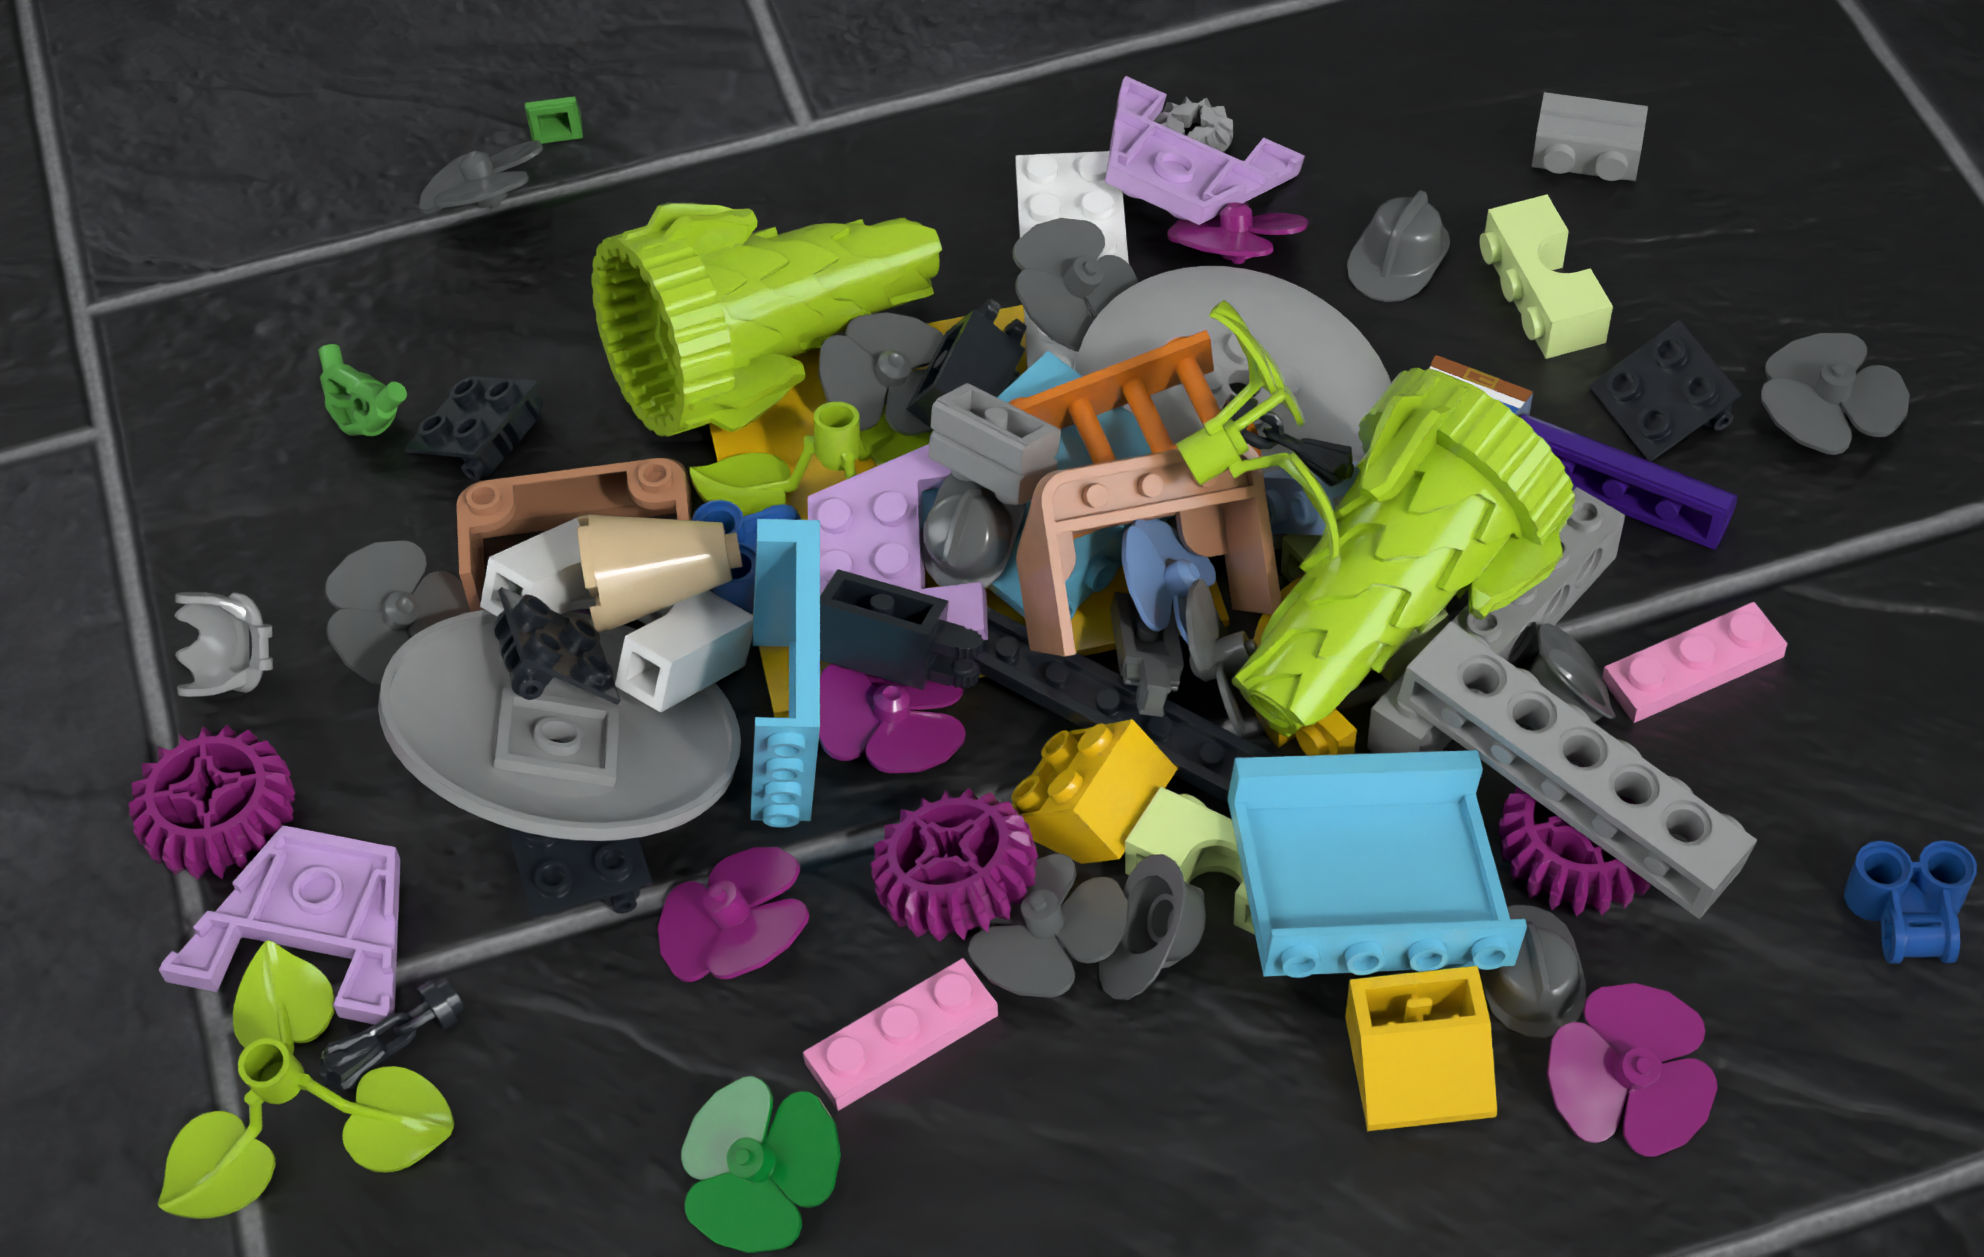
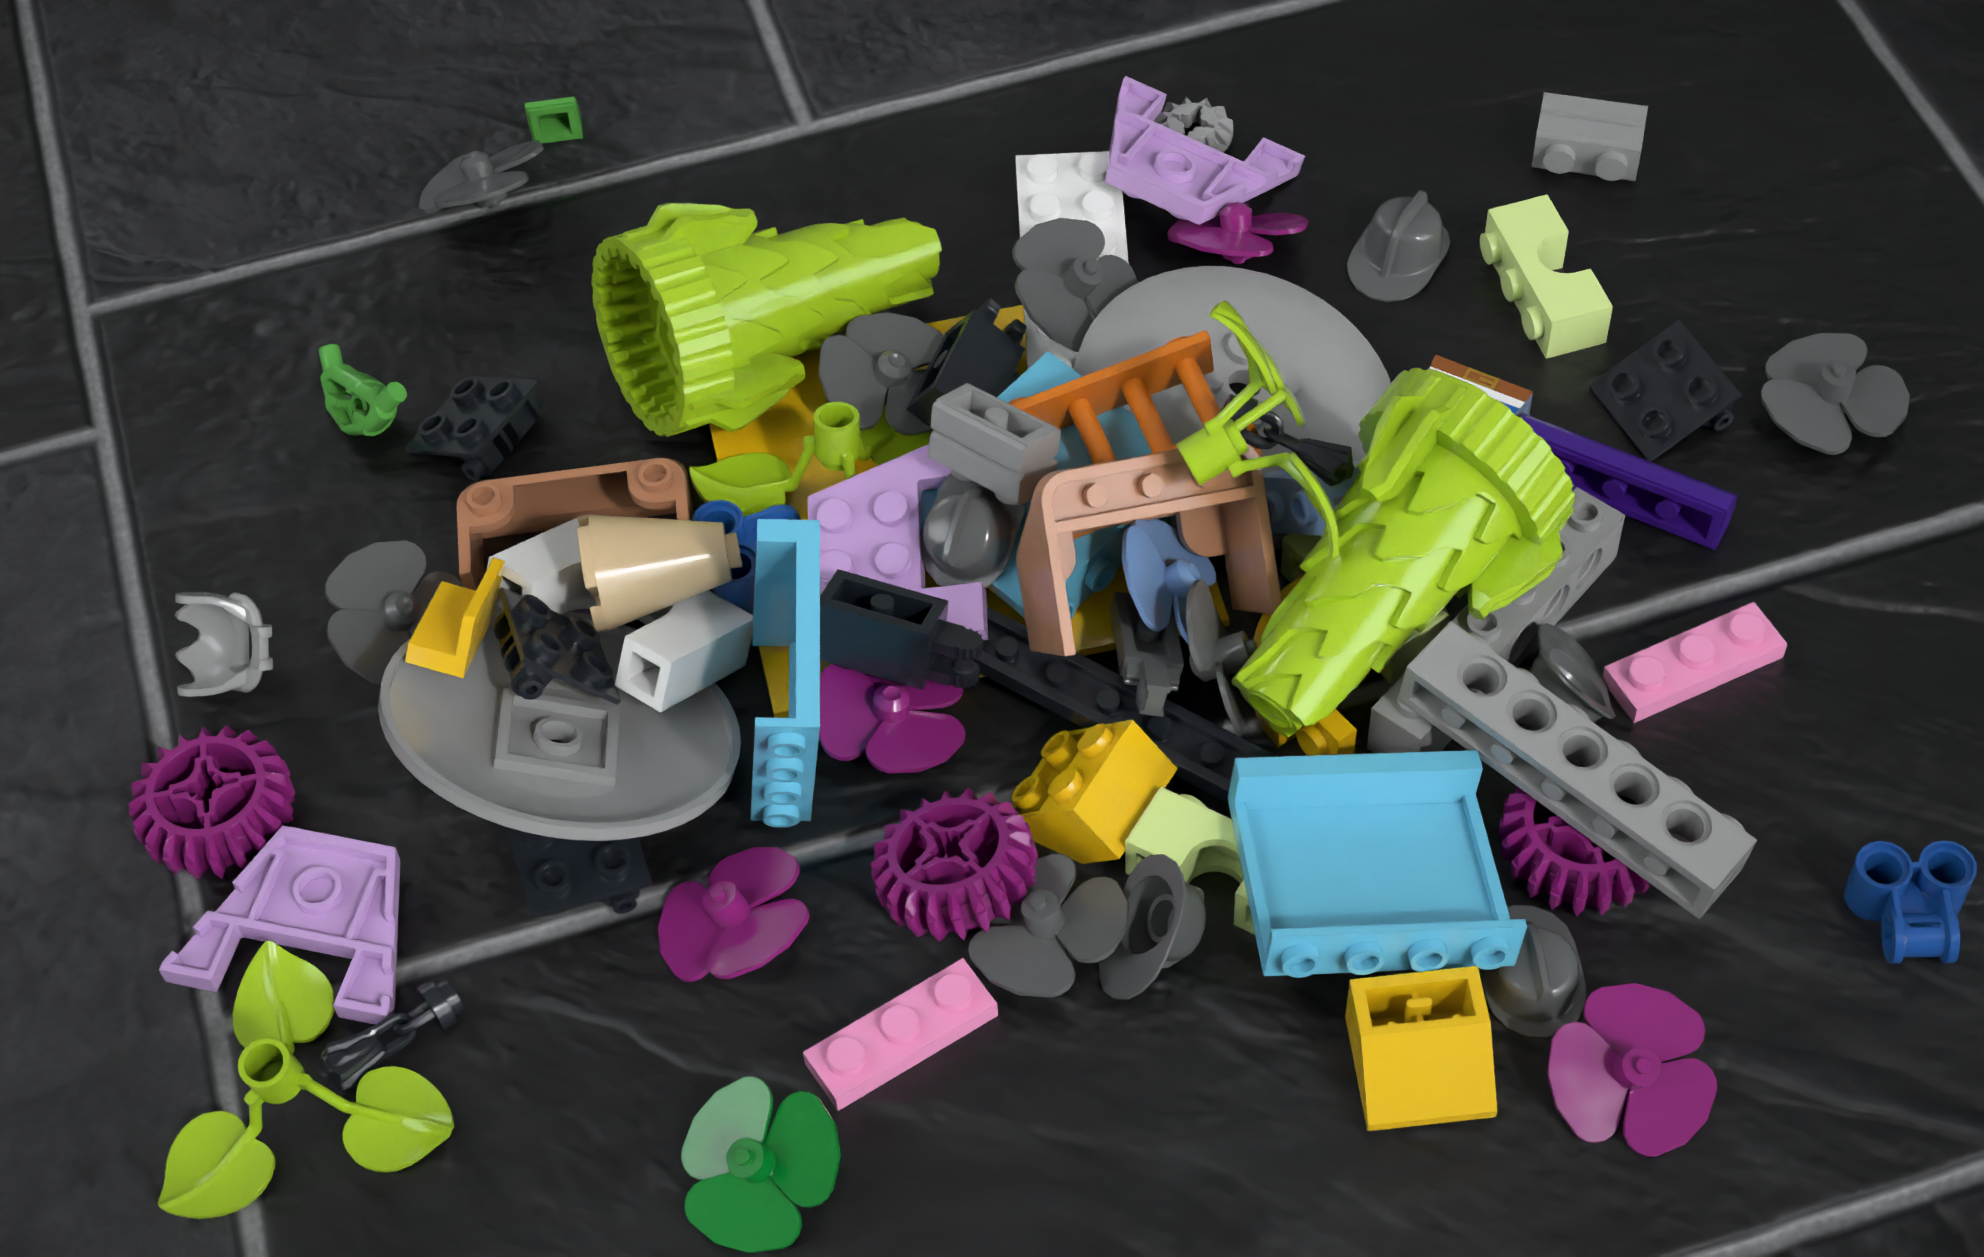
(455, 624): none -> yellow panel

